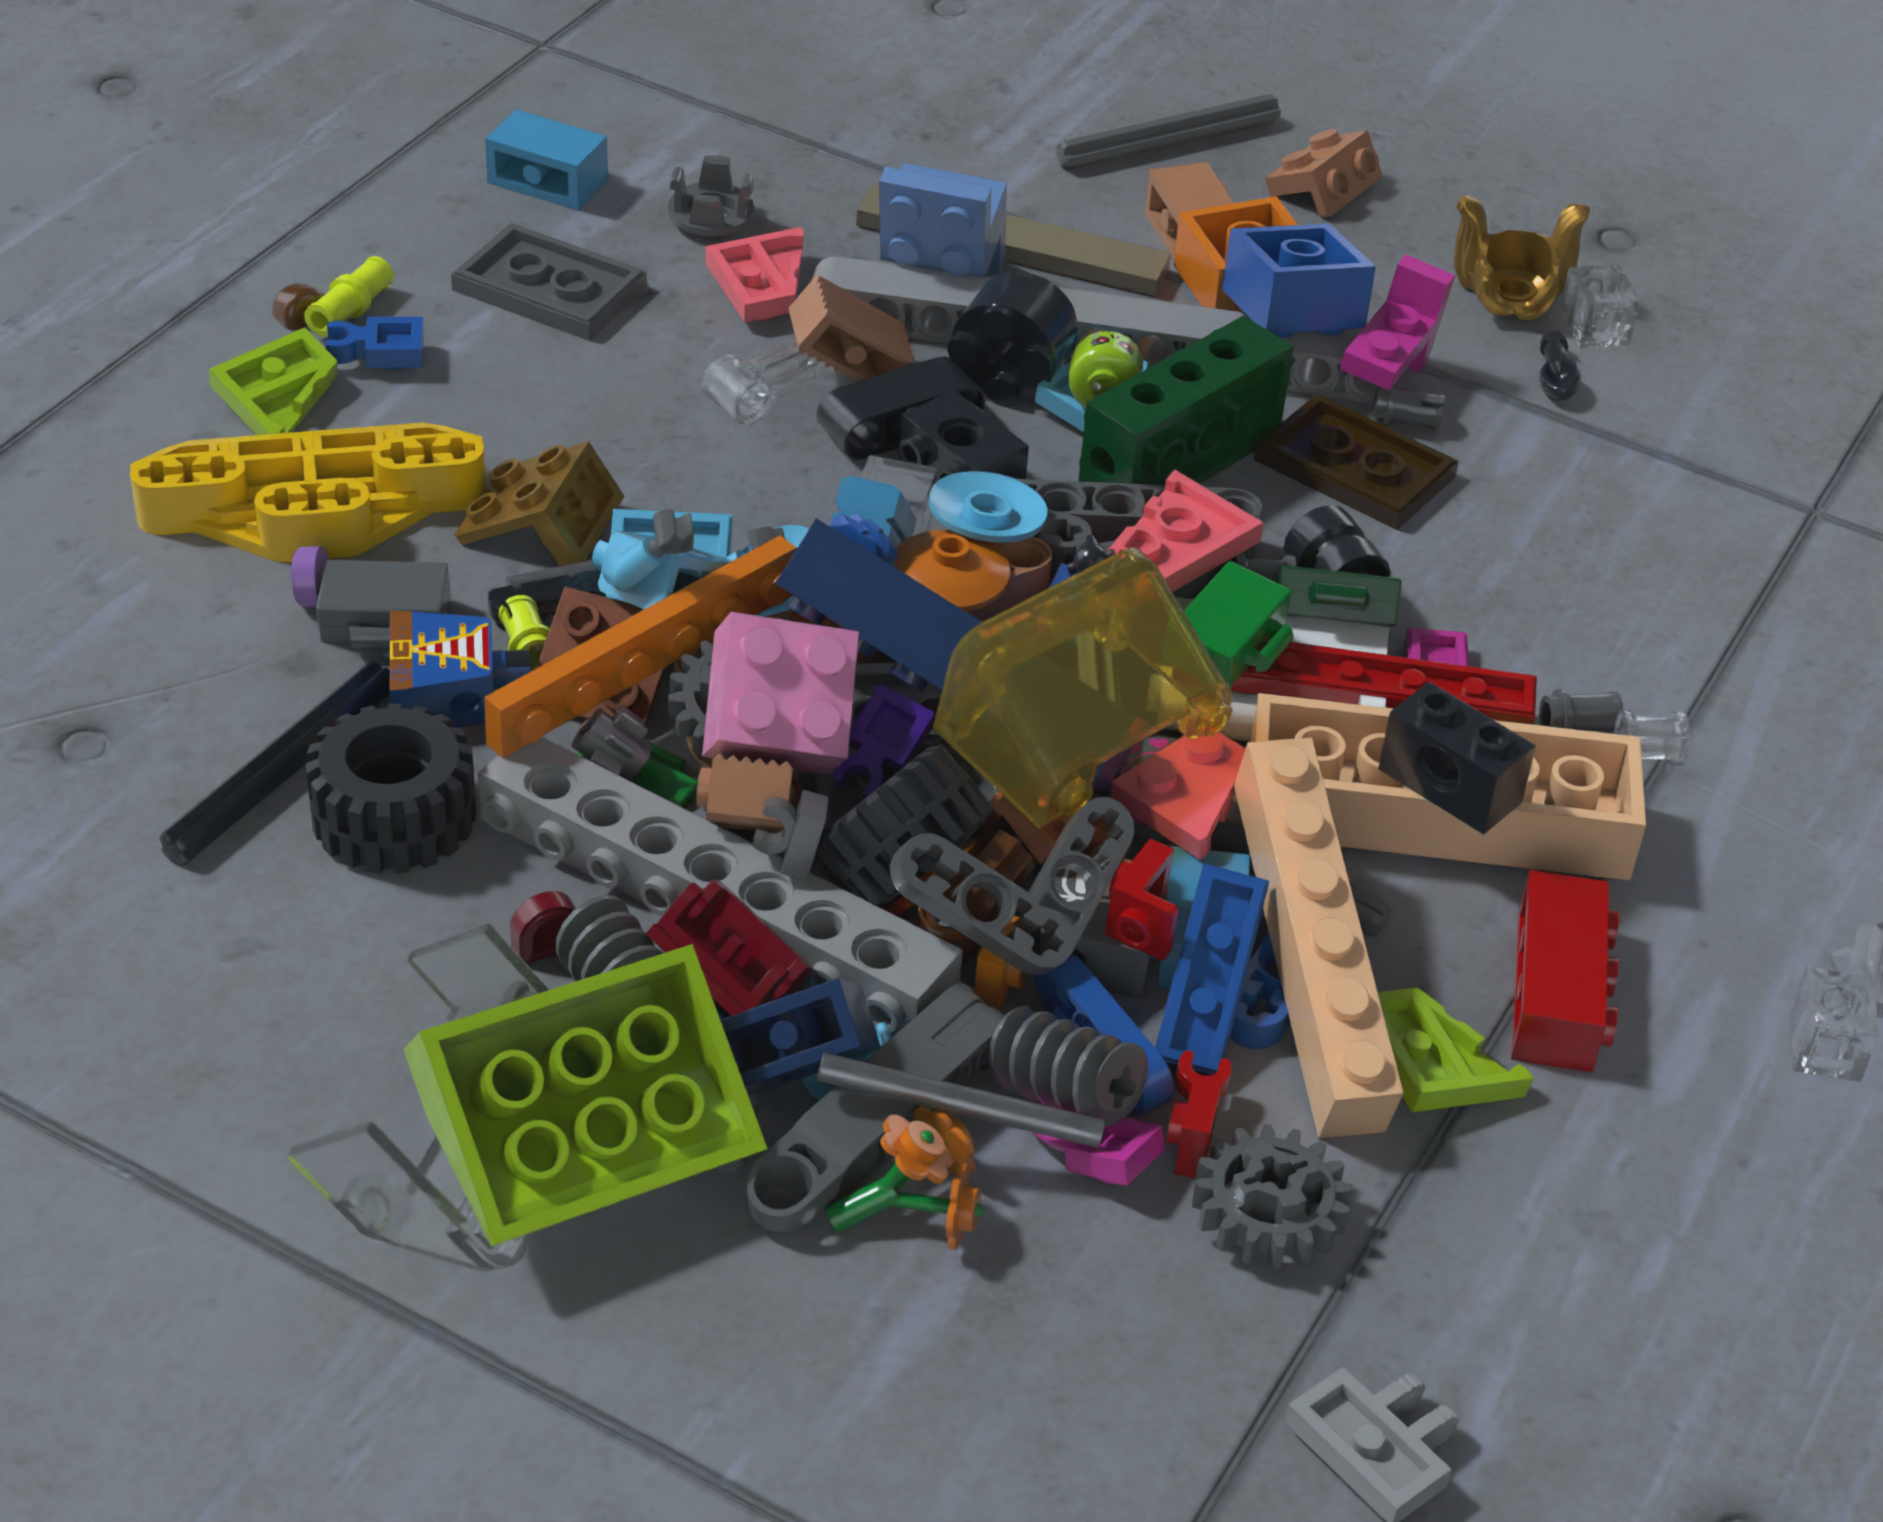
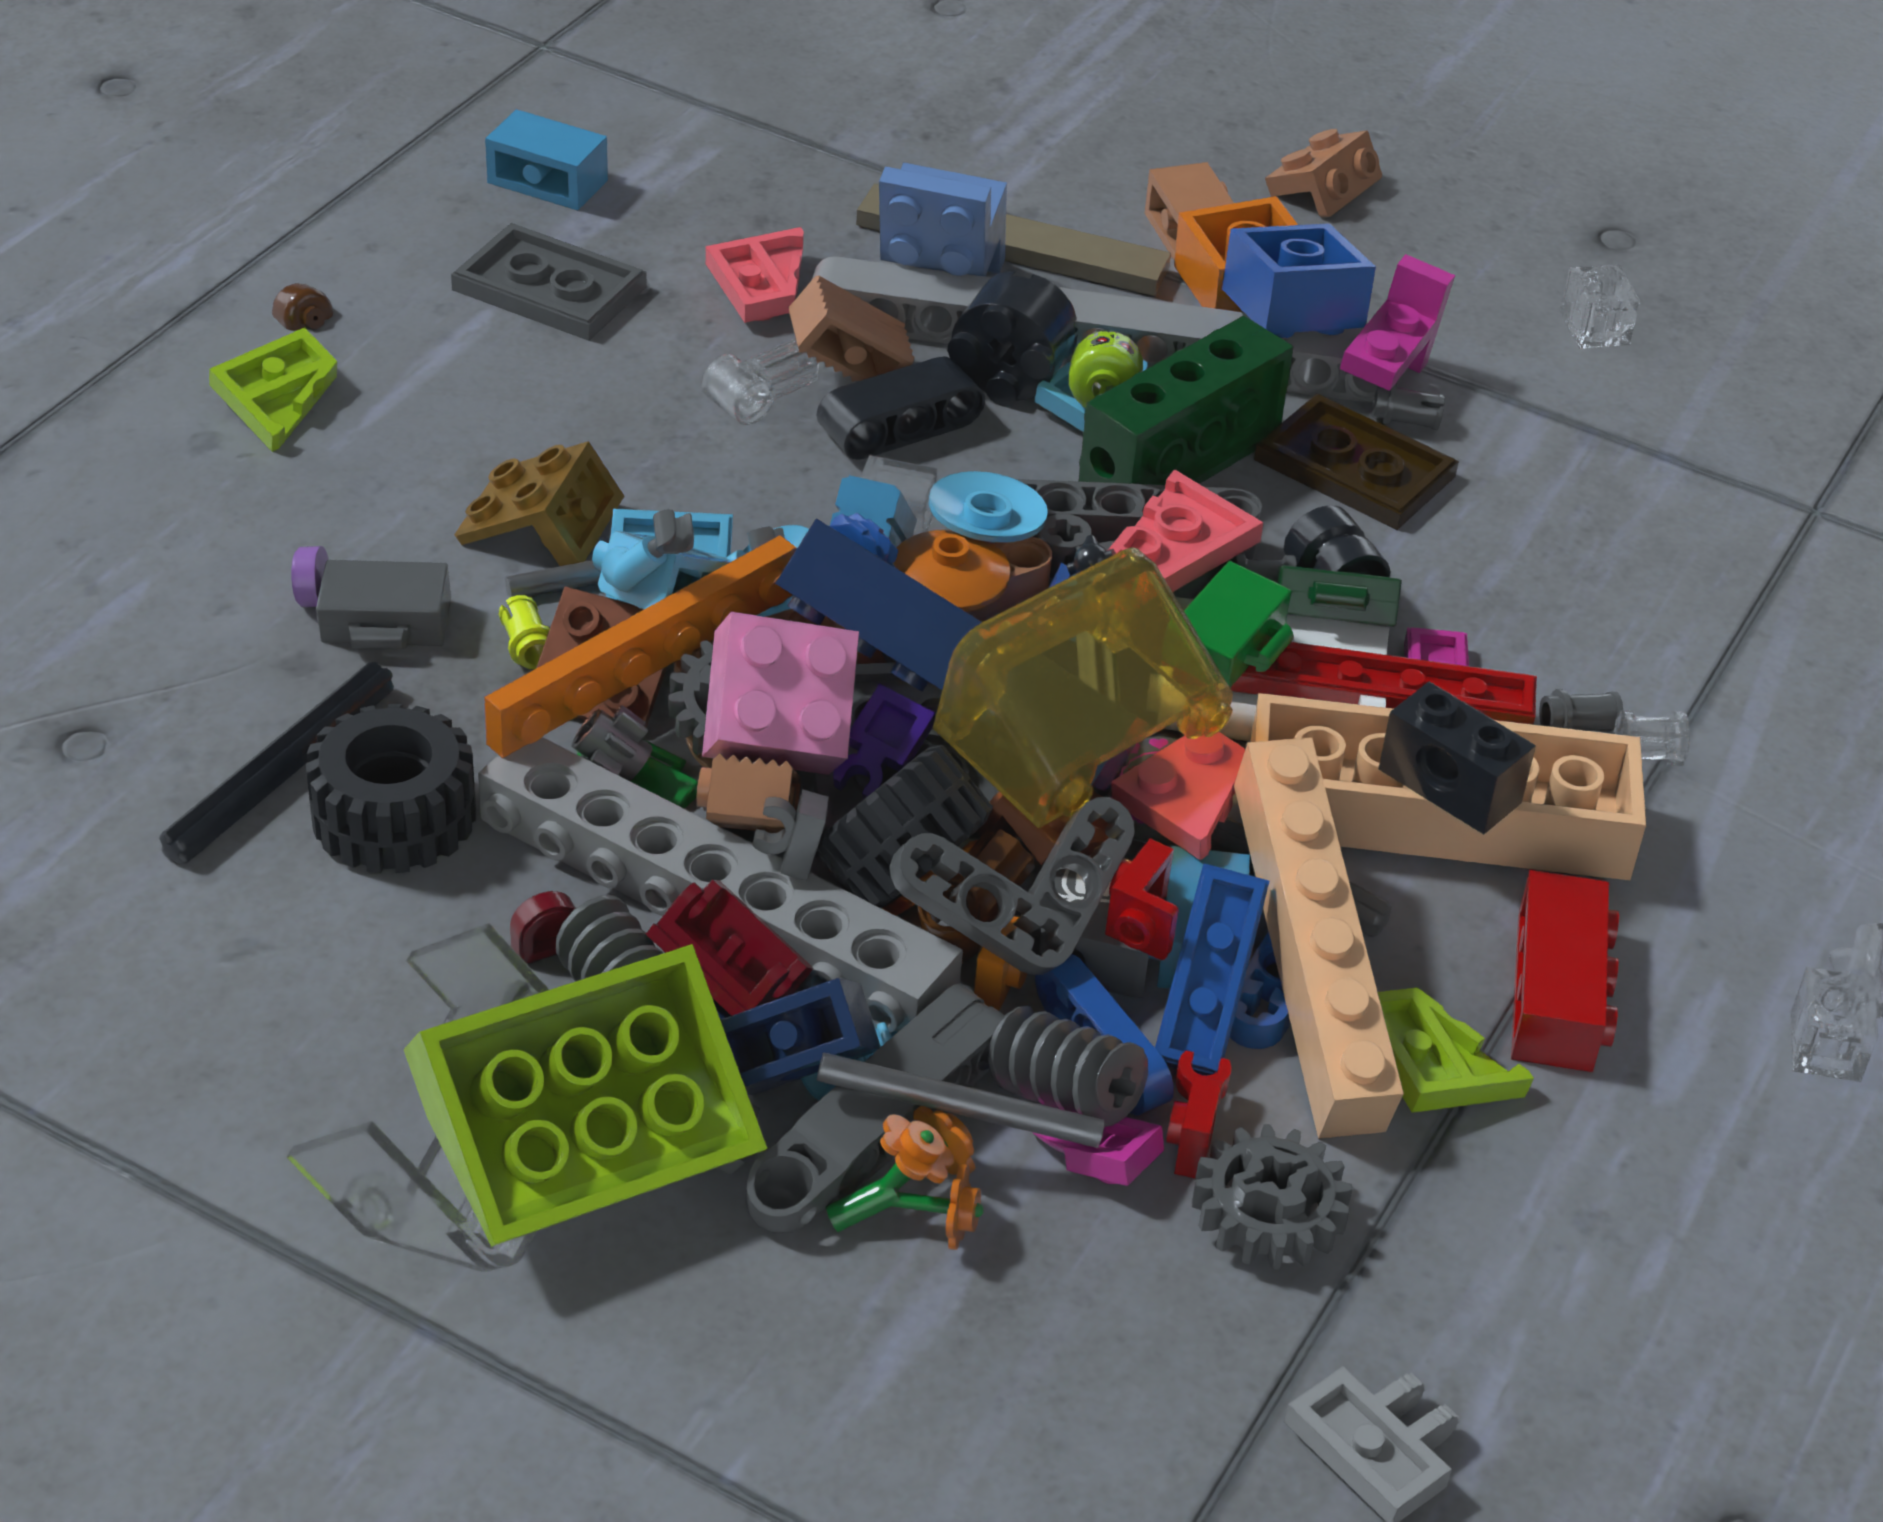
(308, 486): yellow connector -> none
(350, 295): neon yellow pin -> none
(383, 342): blue plate -> none
(449, 664): blue torso -> none
(544, 592): black axle -> none
(702, 205): dark grey piece -> none
(960, 438): black brick -> none
(1167, 131): dark grey axle -> none
(1516, 268): pearl gold hair -> none
(1559, 375): black piece -> none

